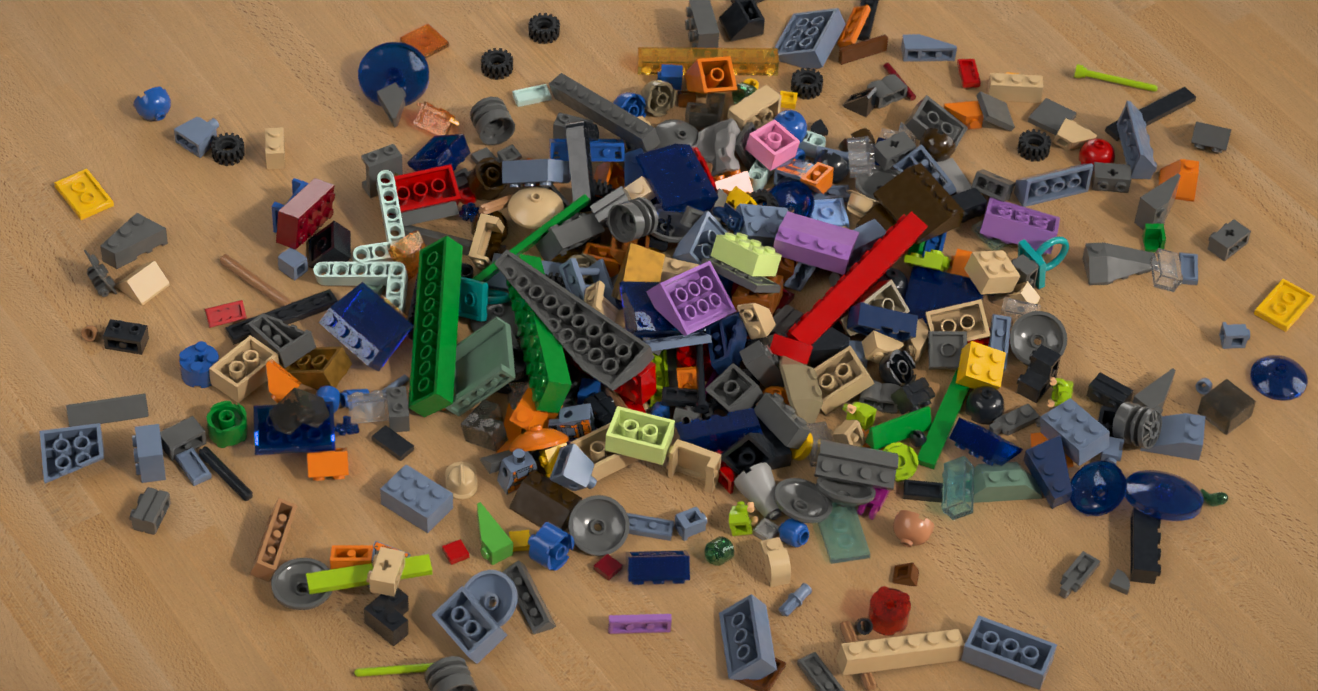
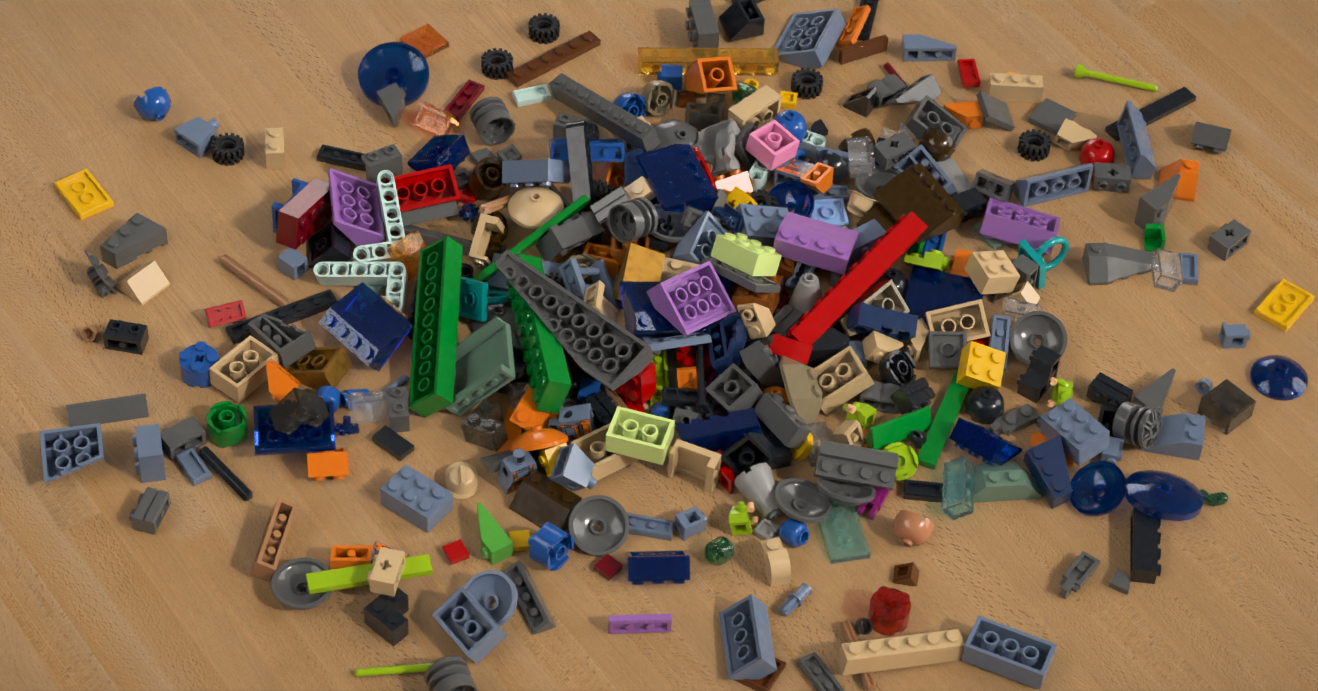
(341, 157): none -> black tile
(356, 208): none -> medium lavender slope
(464, 99): none -> dark red tile
(553, 59): none -> reddish brown plate
(806, 293): none -> light grey cone
(917, 91): none -> slope

